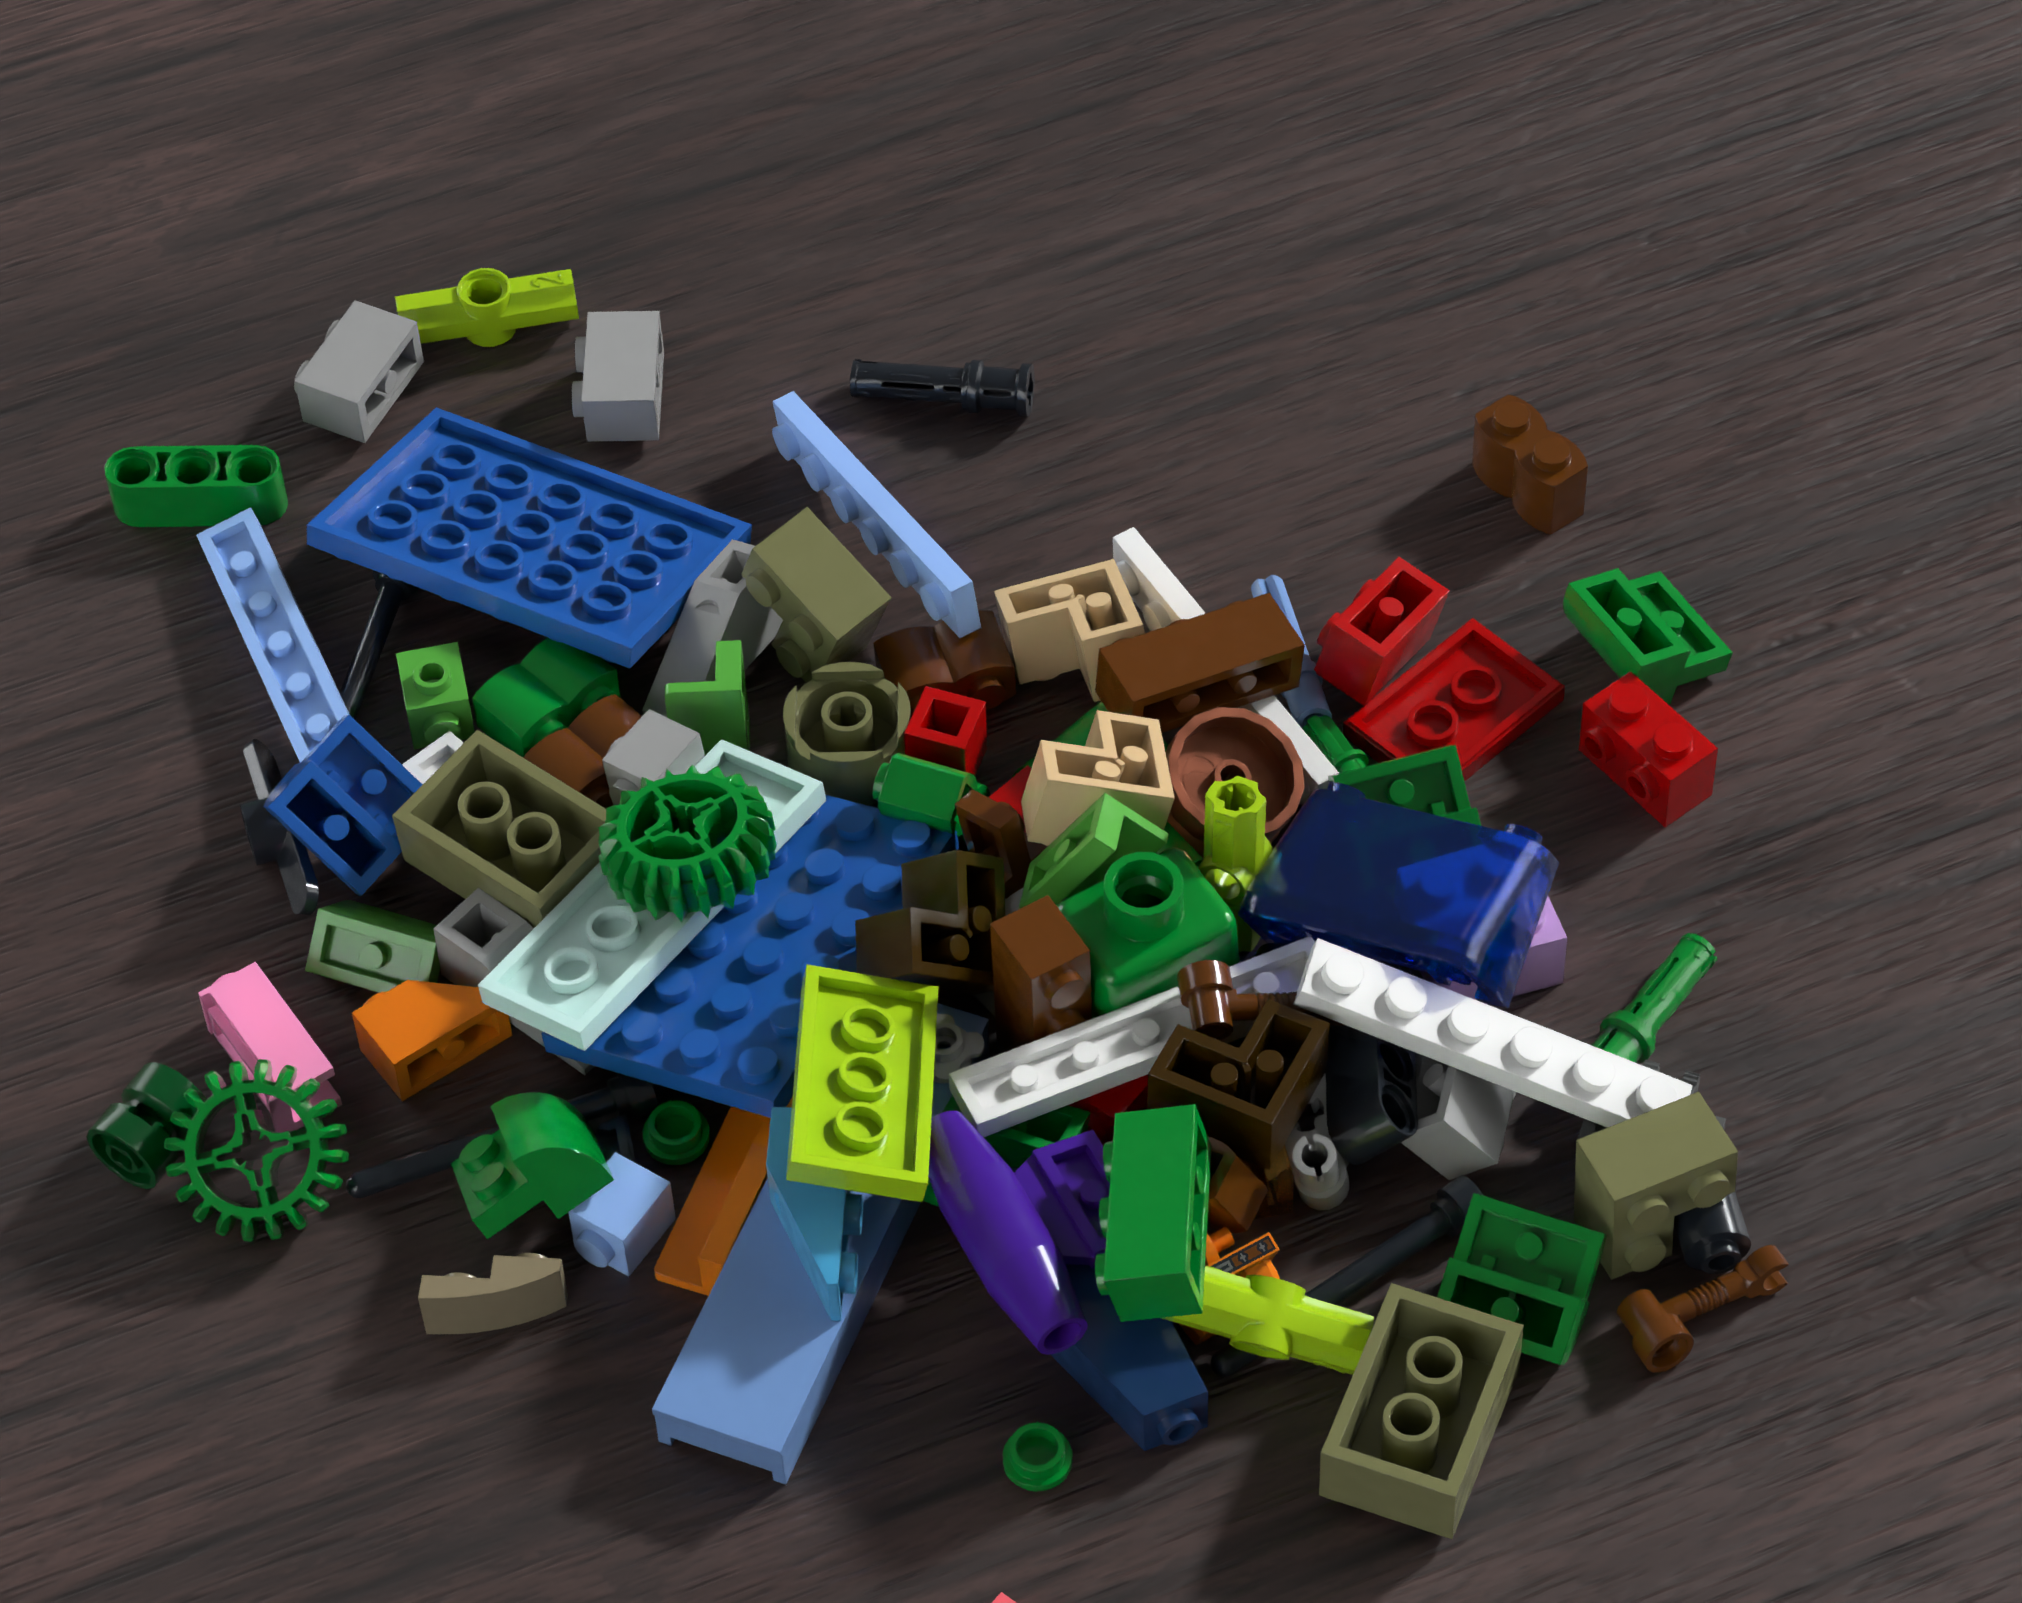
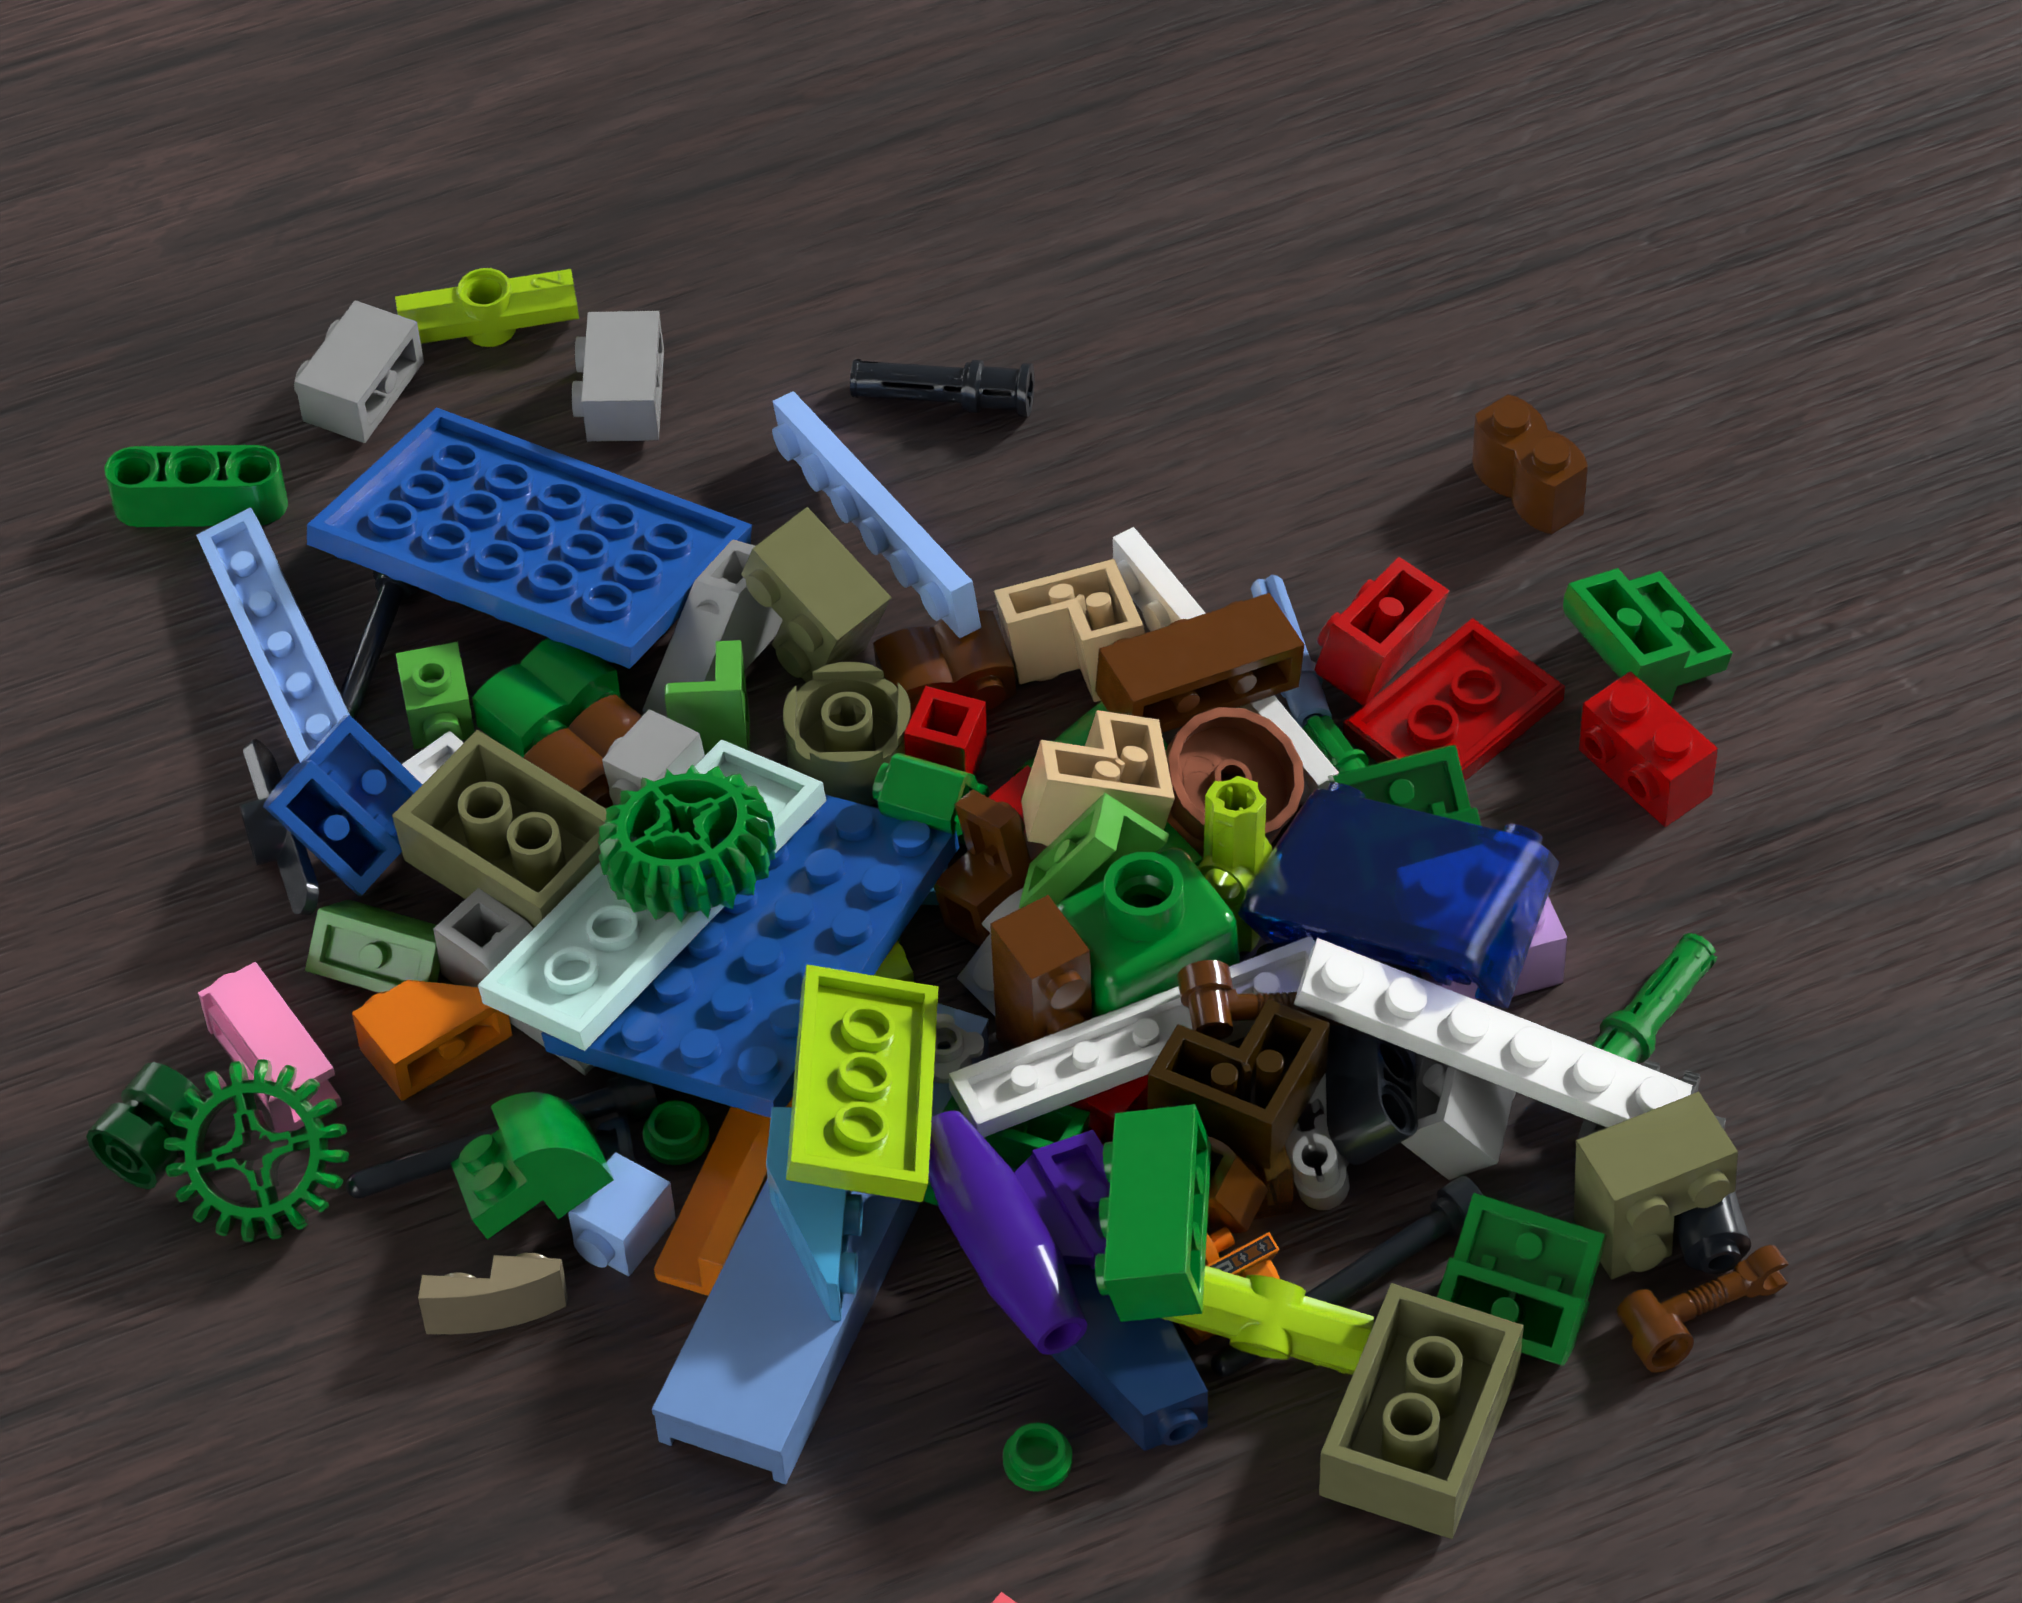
(943, 925): dark brown brick -> none

